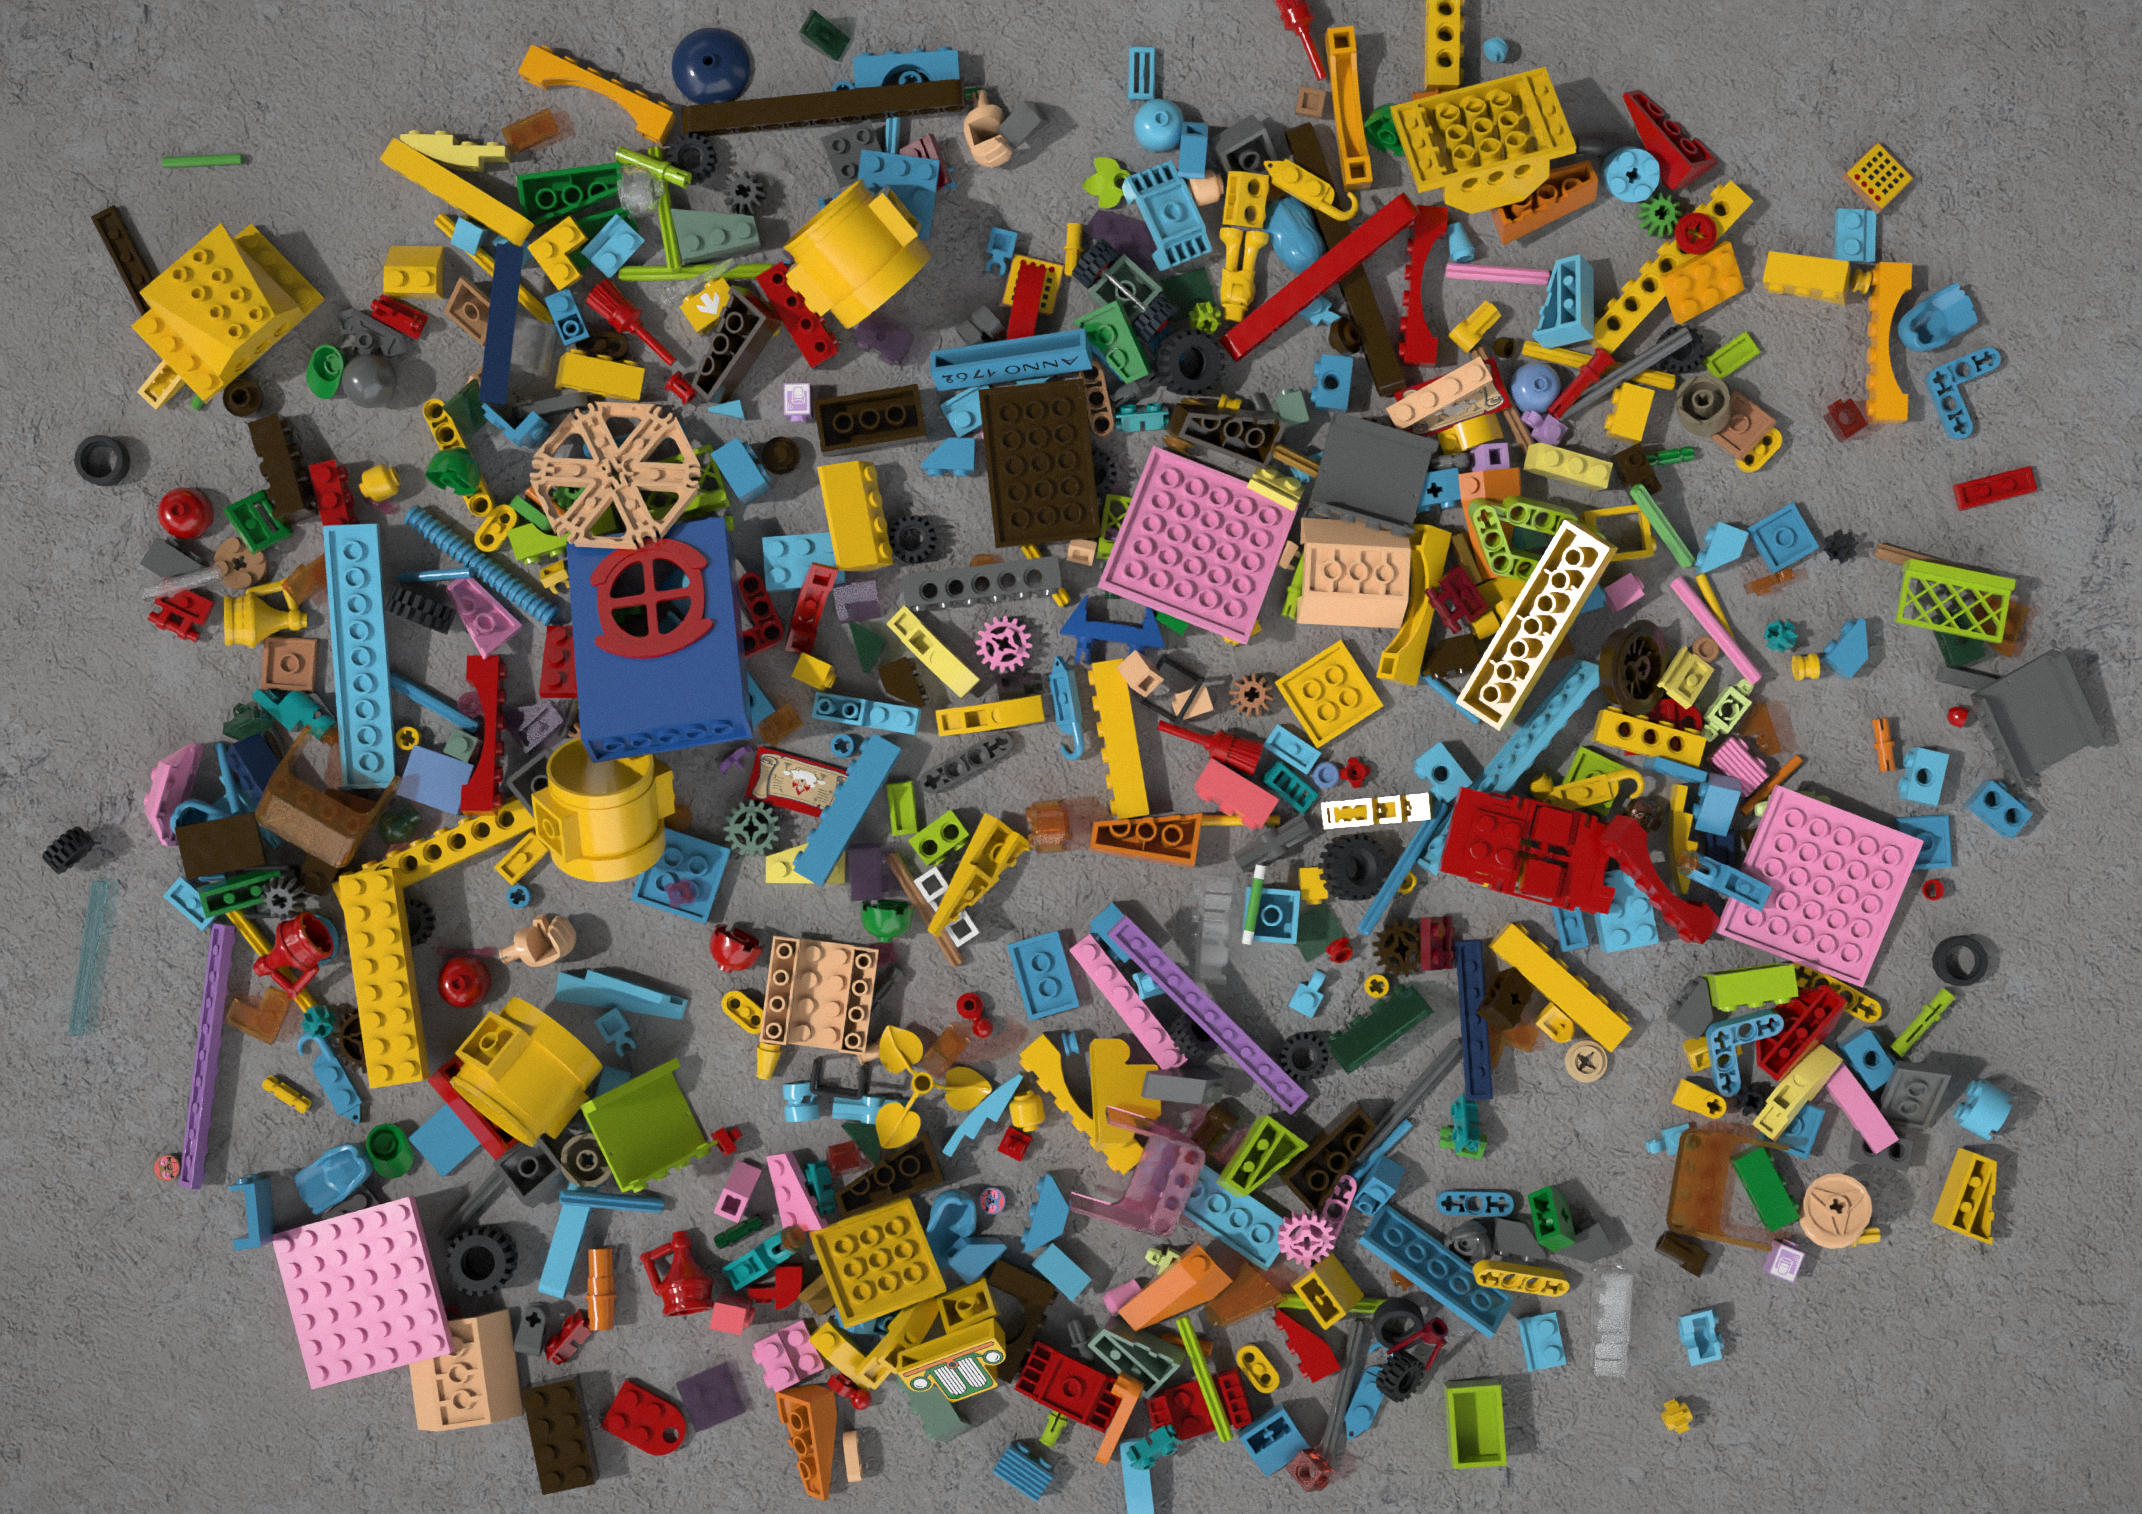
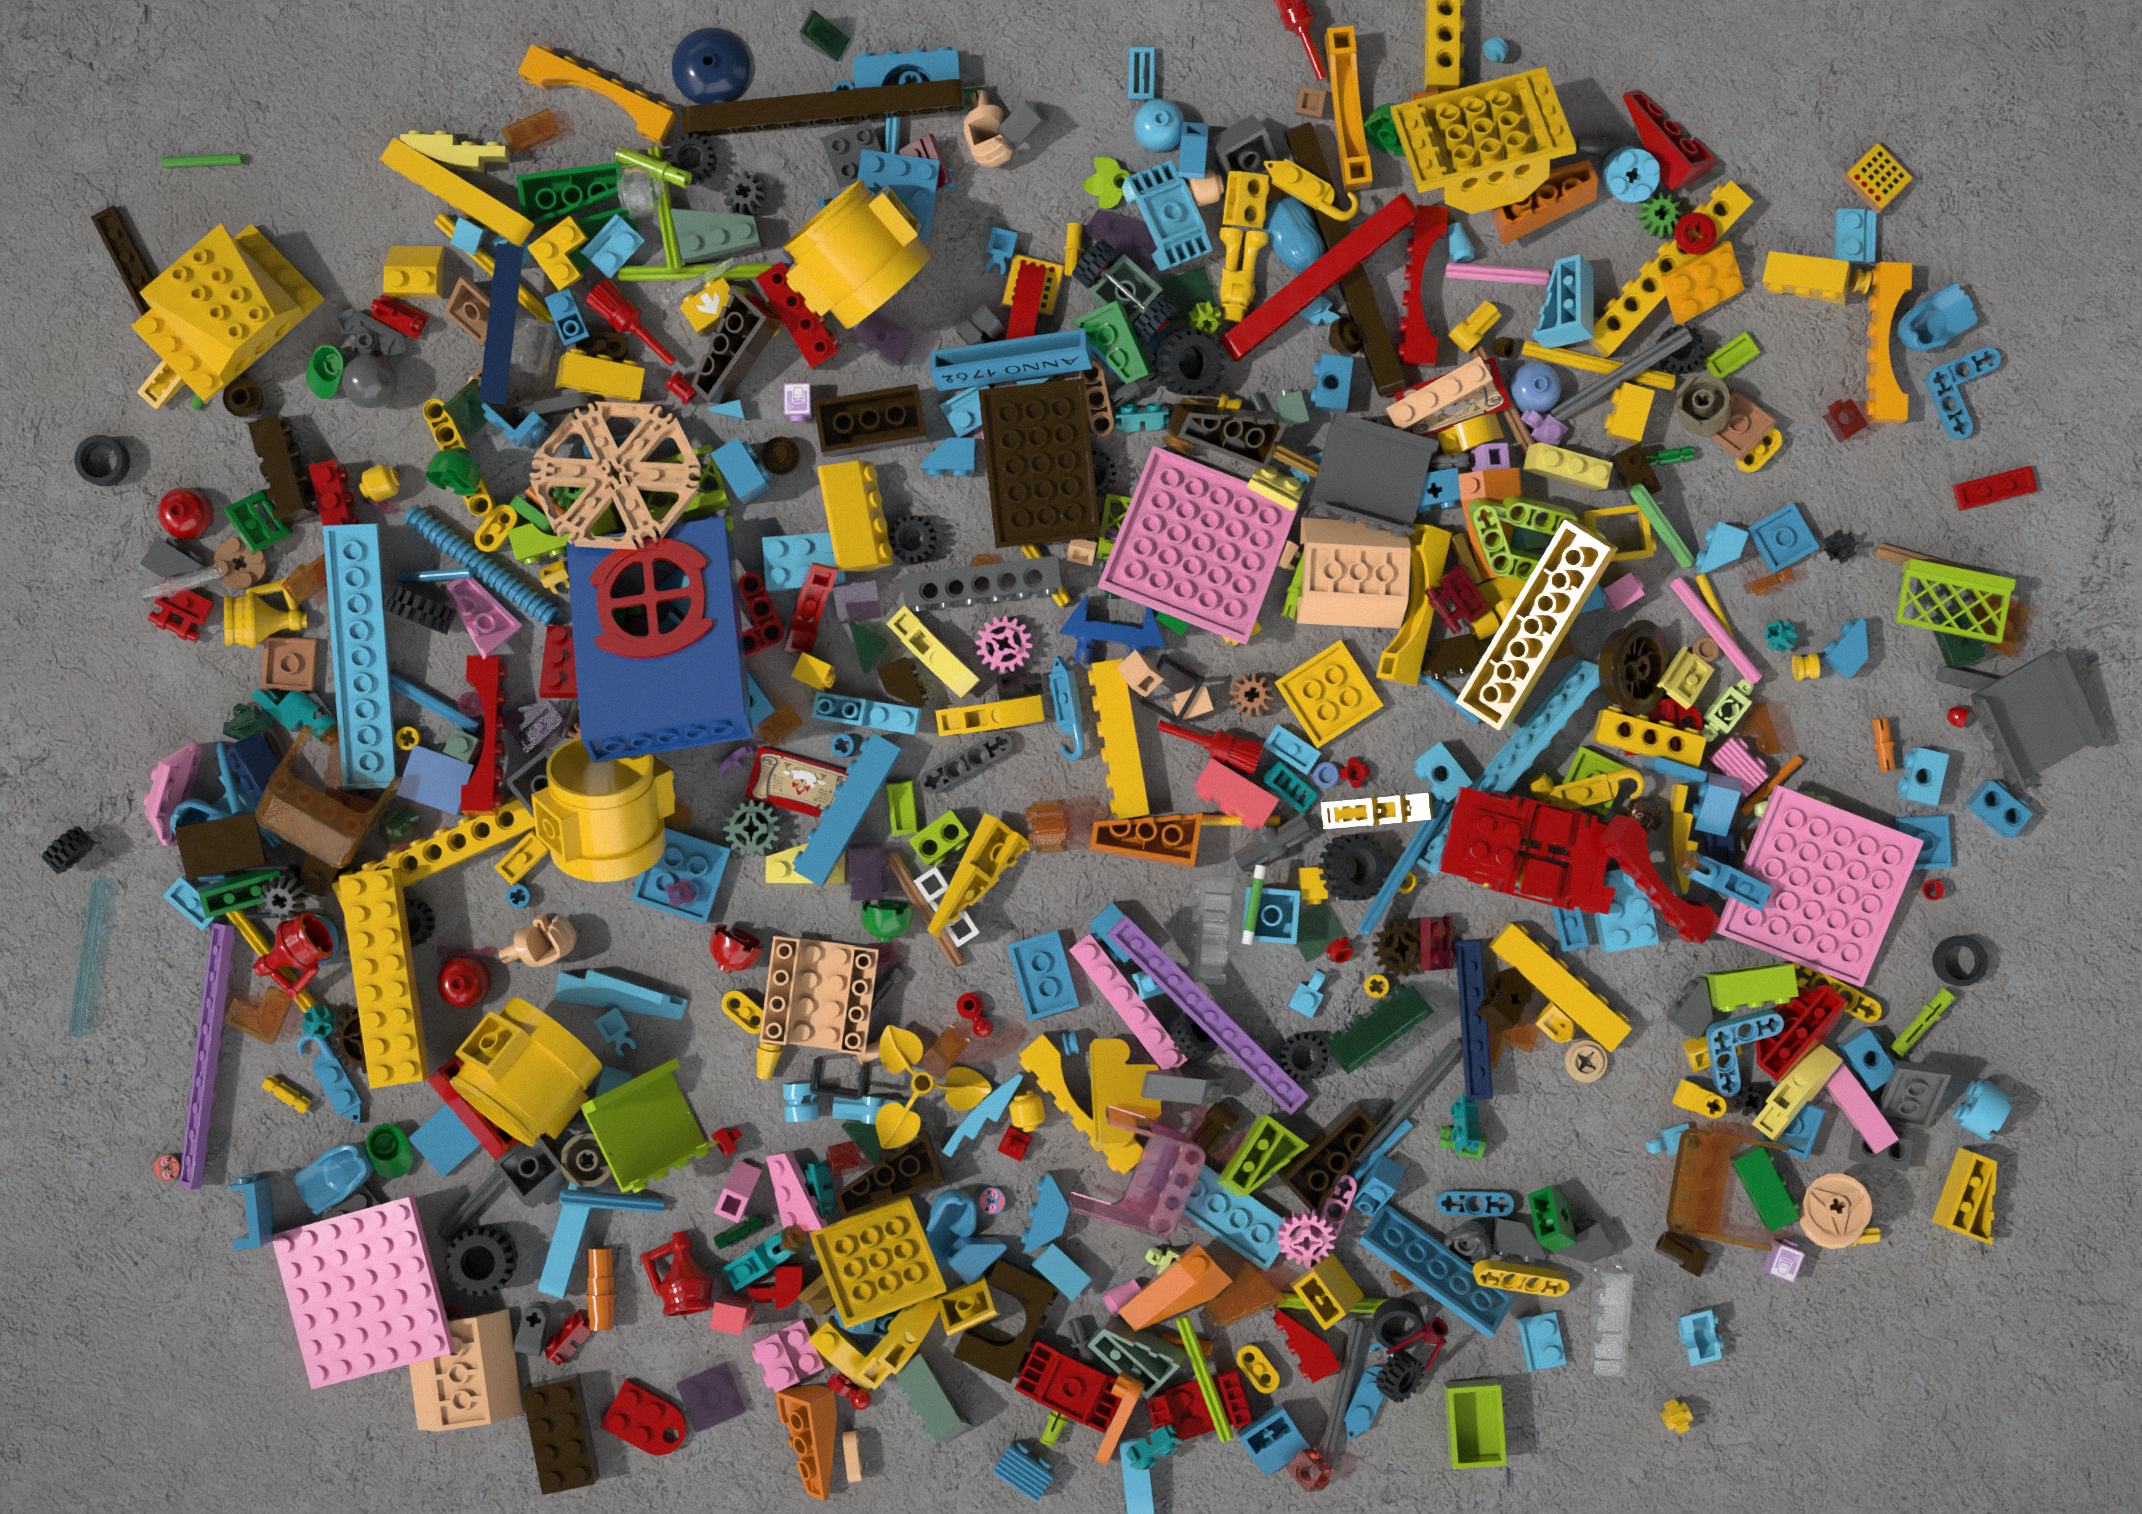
(957, 1362): brick -> none
(1588, 374): red pin -> none

